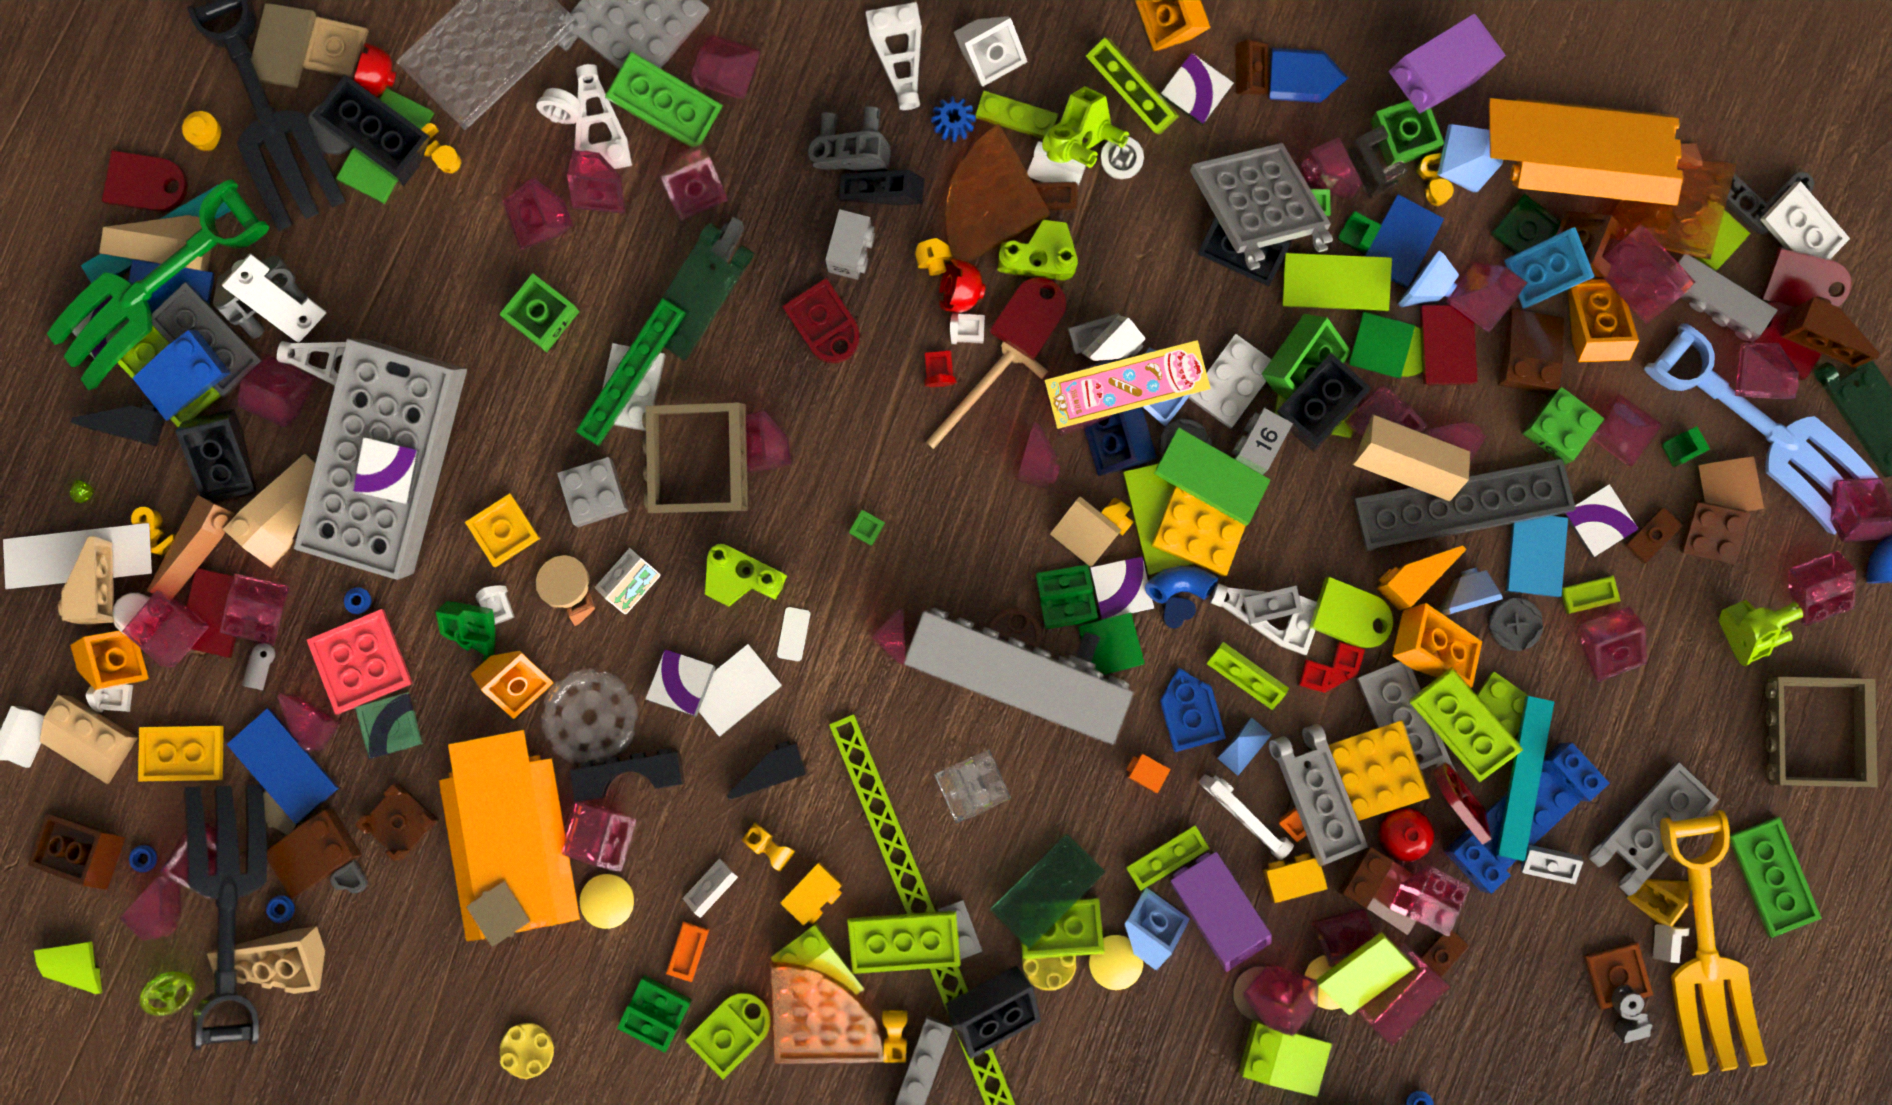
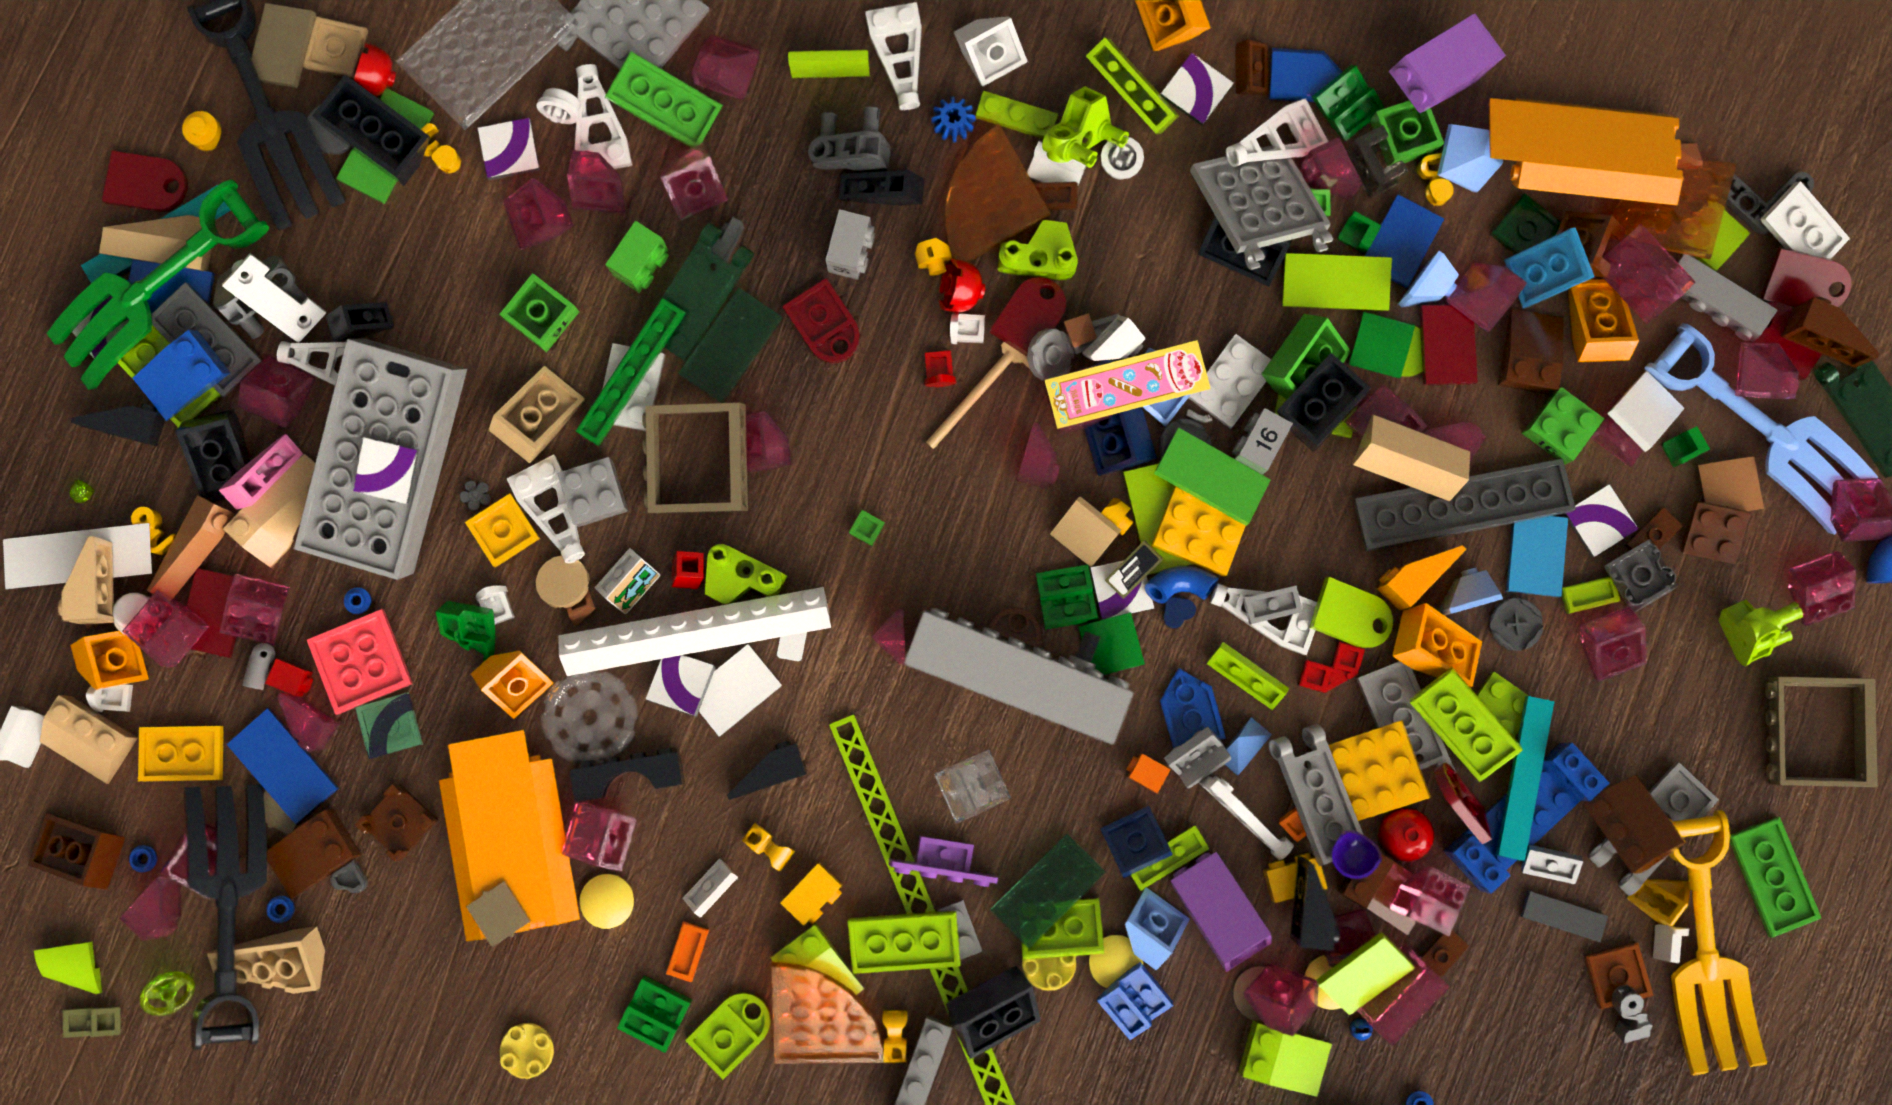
(91, 1022): none -> olive slope
(260, 473): none -> bright pink slope
(290, 678): none -> red brick
(359, 320): none -> black slope
(475, 495): none -> dark grey plant
(509, 149): none -> tile
(535, 414): none -> tan slope
(535, 481): none -> white plate
(638, 257): none -> bright green brick
(687, 569): none -> red brick
(694, 631): none -> white brick
(730, 345): none -> clear green plate
(829, 63): none -> lime tile
(943, 858): none -> medium lavender bracket
(1050, 354): none -> light grey tile
(1080, 330): none -> nougat slope
(1134, 569): none -> slope
(1135, 1001): none -> slope
(1136, 841): none -> dark blue plate
(1198, 417): none -> white leg
(1198, 757): none -> light grey bracket
(1302, 125): none -> white plate
(1312, 917): none -> black slope
(1348, 102): none -> green slope
(1355, 855): none -> dark purple helmet
(1360, 1023): none -> blue hinge
(1564, 916): none -> dark grey tile
(1635, 824): none -> reddish brown slope
(1641, 576): none -> flat silver slope
(1646, 411): none -> white tile

